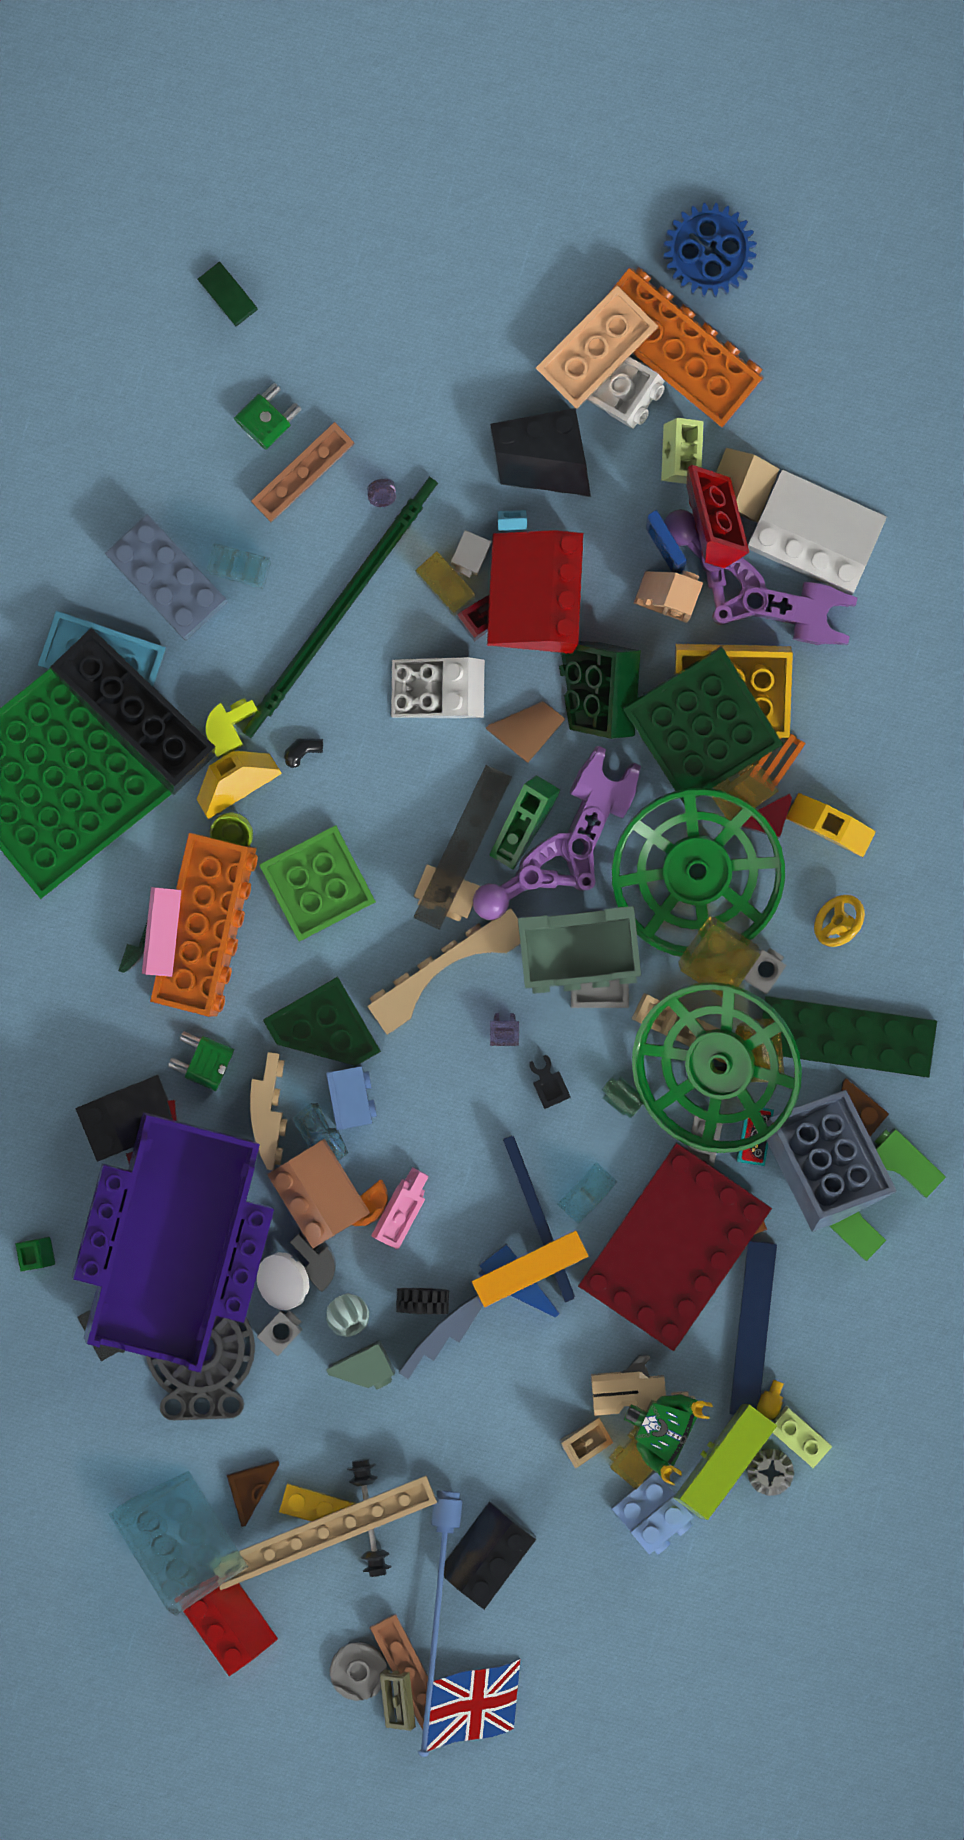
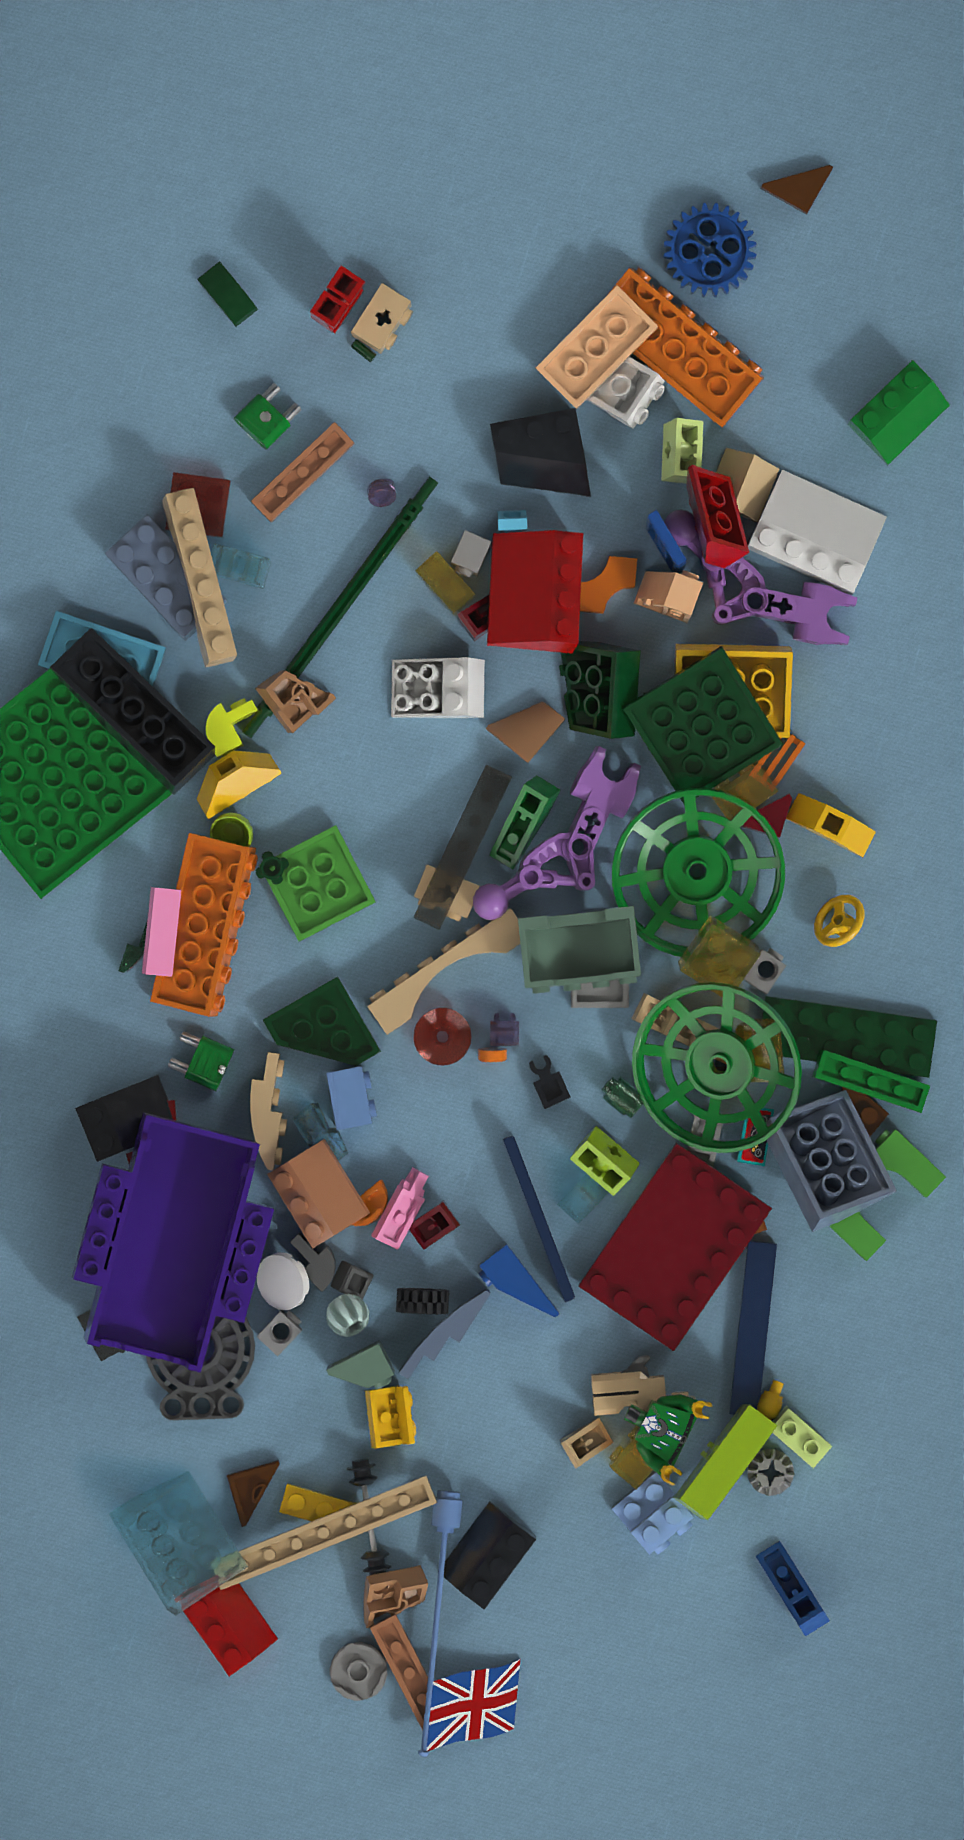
(35, 1254): green slope -> none
(202, 582): none -> tan arch
(212, 499): none -> clear red plate
(275, 875): none -> dark green plate
(293, 699): none -> medium nougat slope
(299, 748): black arm -> none
(338, 300): none -> red hips
(351, 1279): none -> dark grey slope
(363, 350): none -> dark green piece
(383, 302): none -> tan brick
(390, 1416): none -> yellow bracket
(393, 1592): none -> medium nougat slope
(401, 1701): olive tile -> none
(434, 1225): none -> dark red slope
(442, 1052): none -> clear red dish
(492, 1054): none -> orange tile
(530, 1268): light orange tile -> none
(604, 1161): none -> lime brick
(617, 575): none -> orange tile
(792, 1588): none -> blue slope
(799, 189): none -> reddish brown tile
(871, 1081): none -> green plate
(899, 412): none -> green slope

